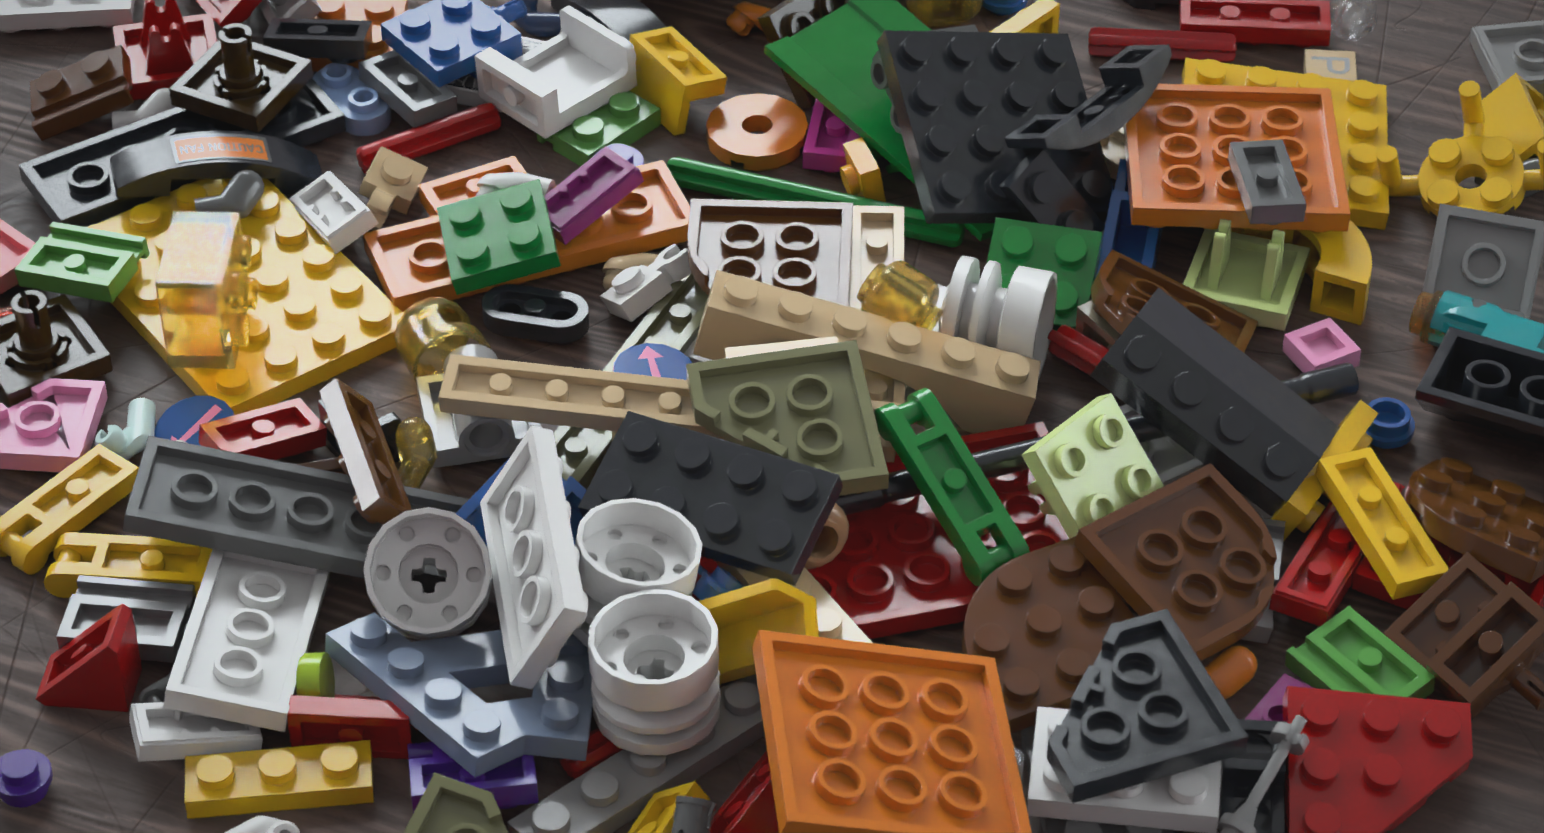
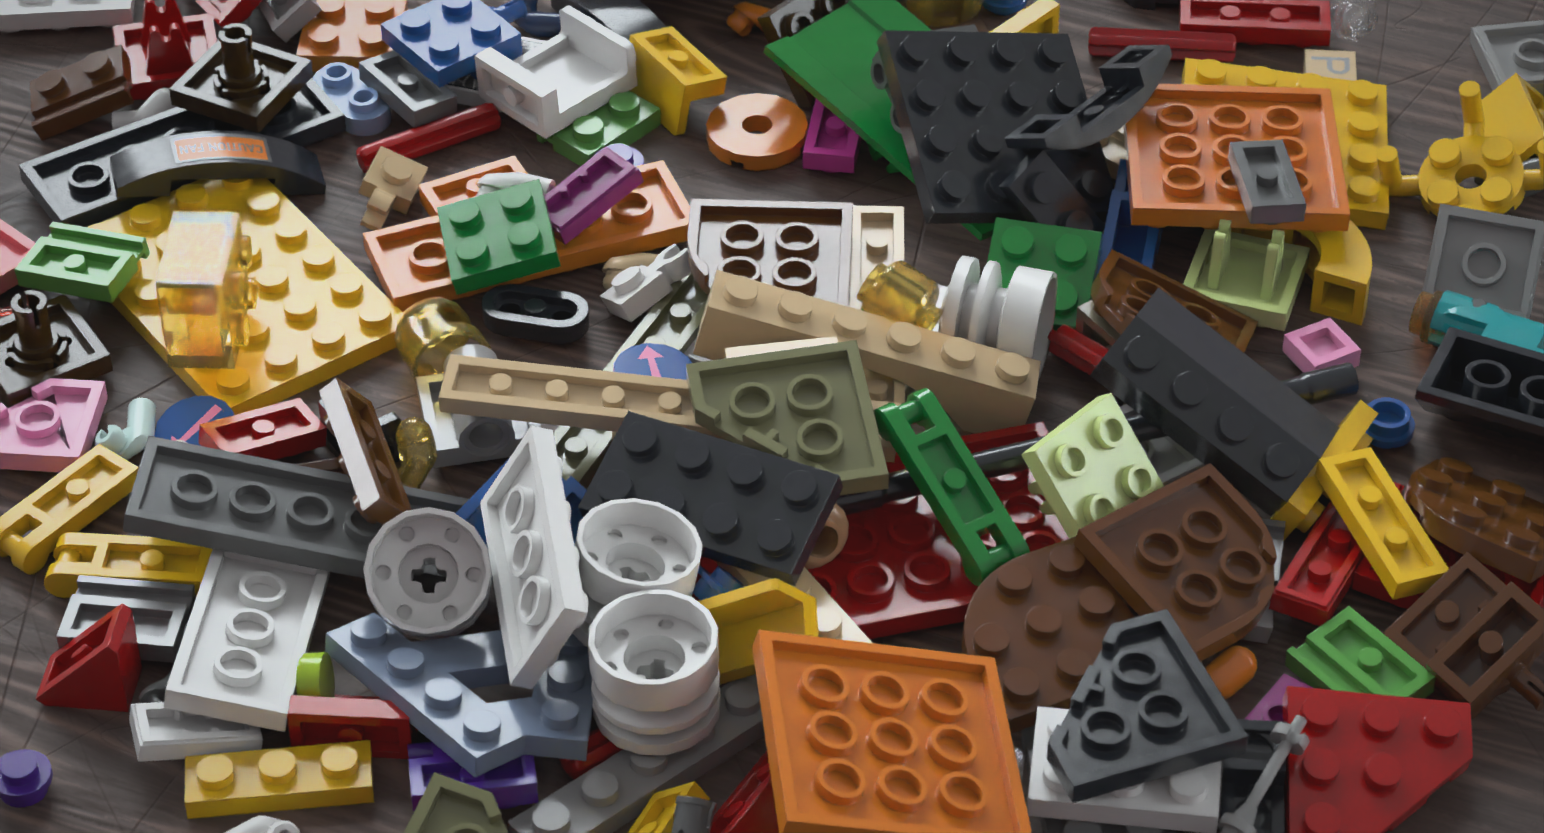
(238, 196): dark grey arm -> none
(320, 38): black plate -> none
(333, 211): white plate -> none
(753, 186): green axle -> none
(862, 172): light orange plate -> none

